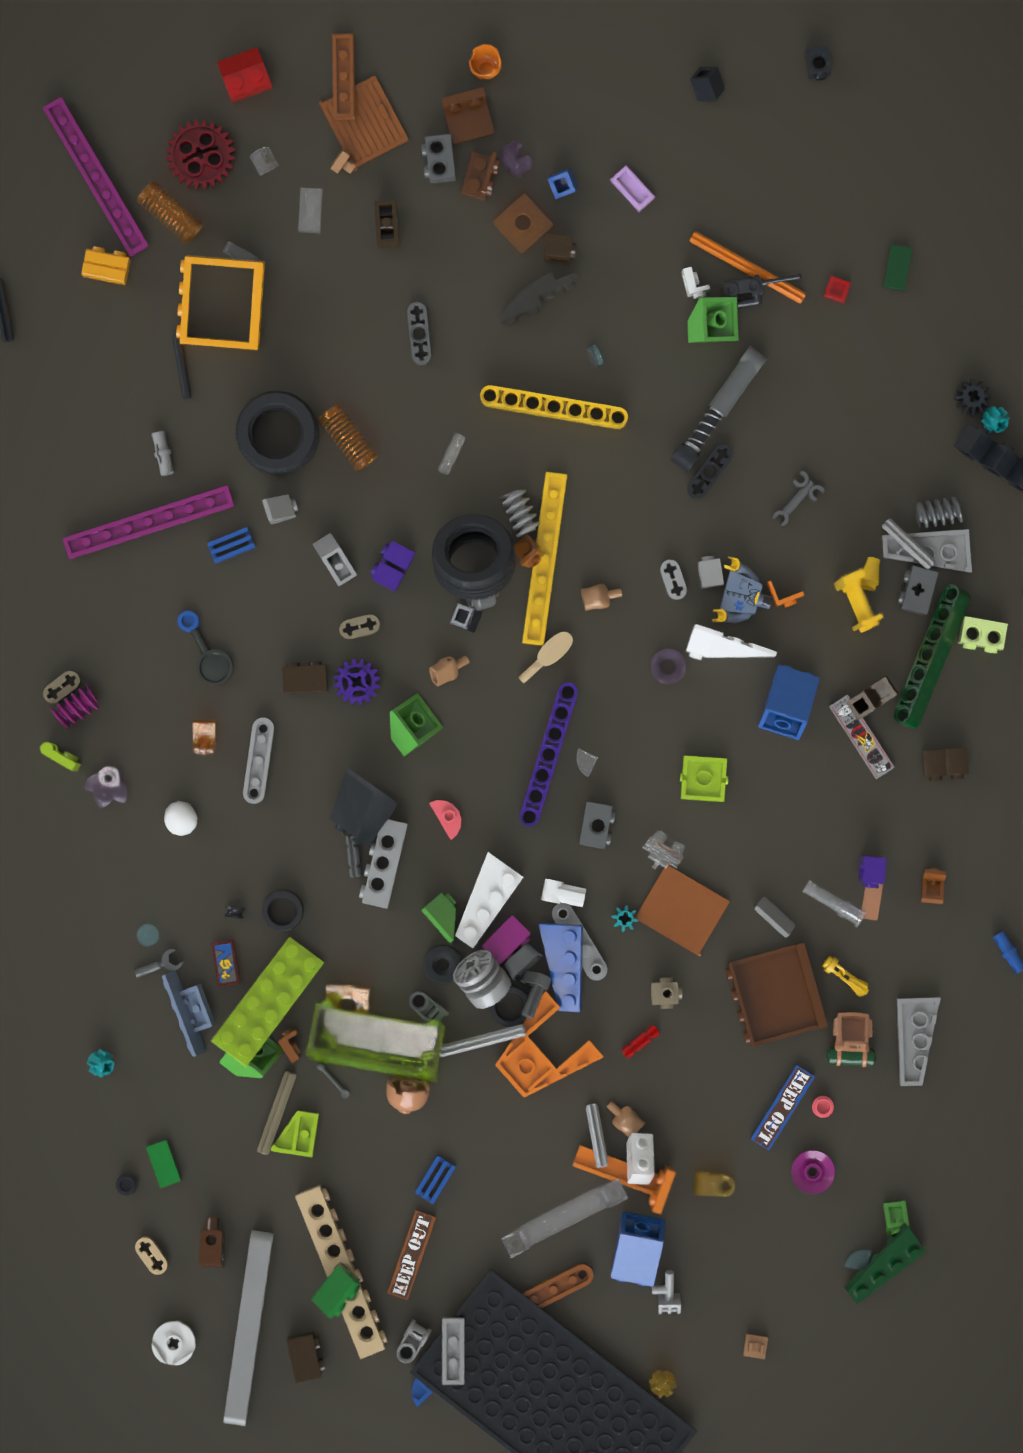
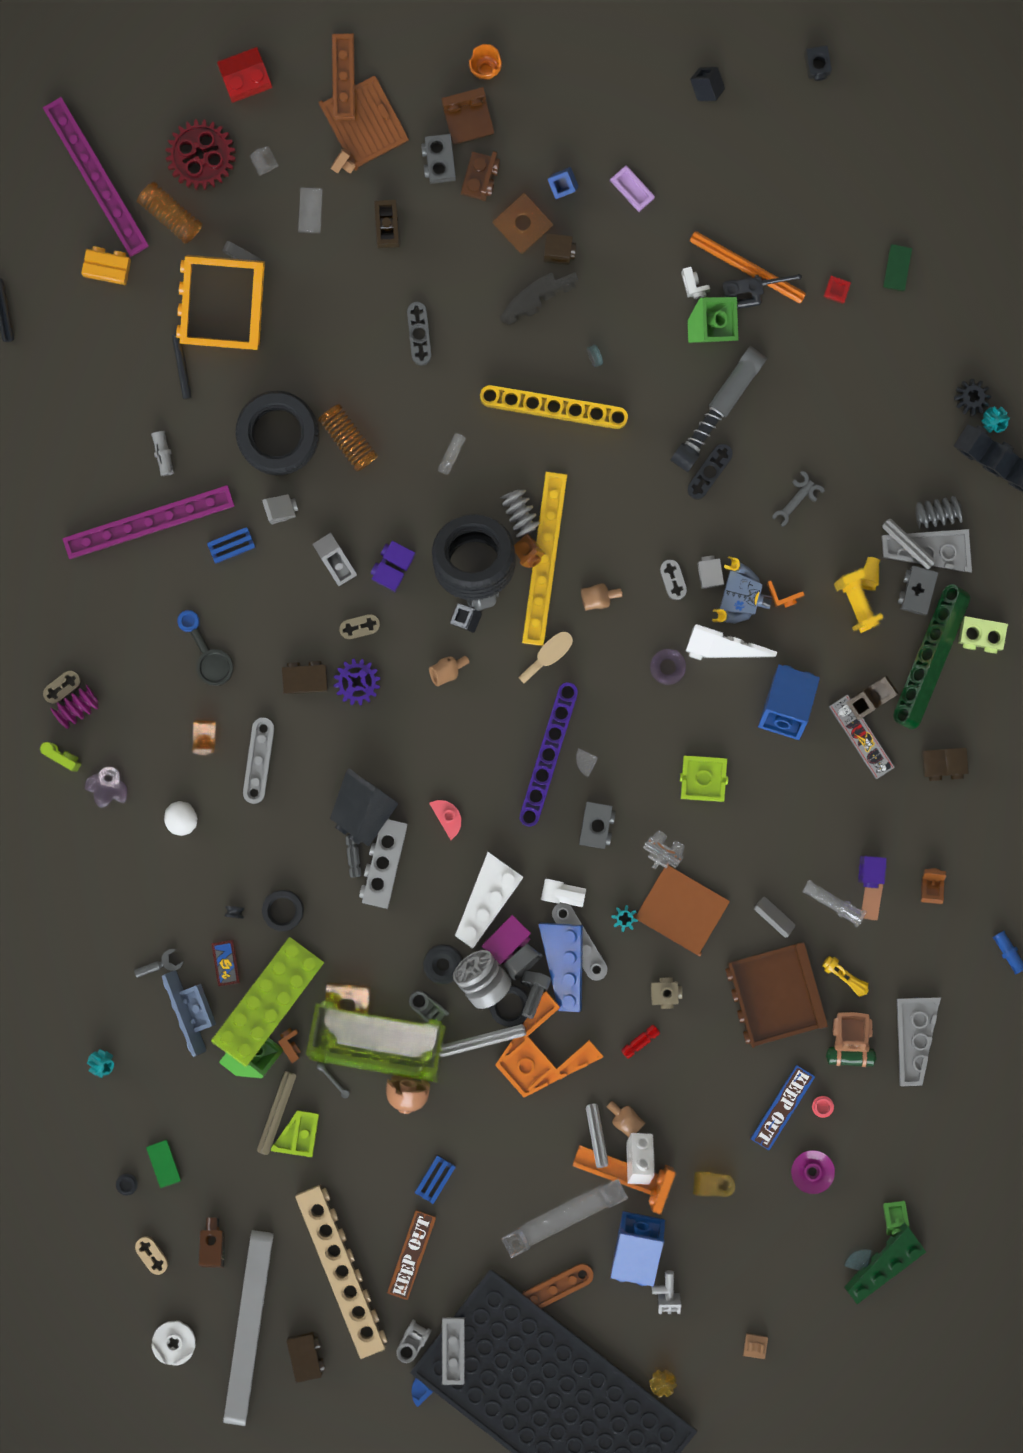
(148, 935): clear light blue piece -> none
(335, 1291): green slope -> none
(412, 724): bright green slope -> none
(442, 915): bright green slope -> none
(512, 165): clear purple piece -> none

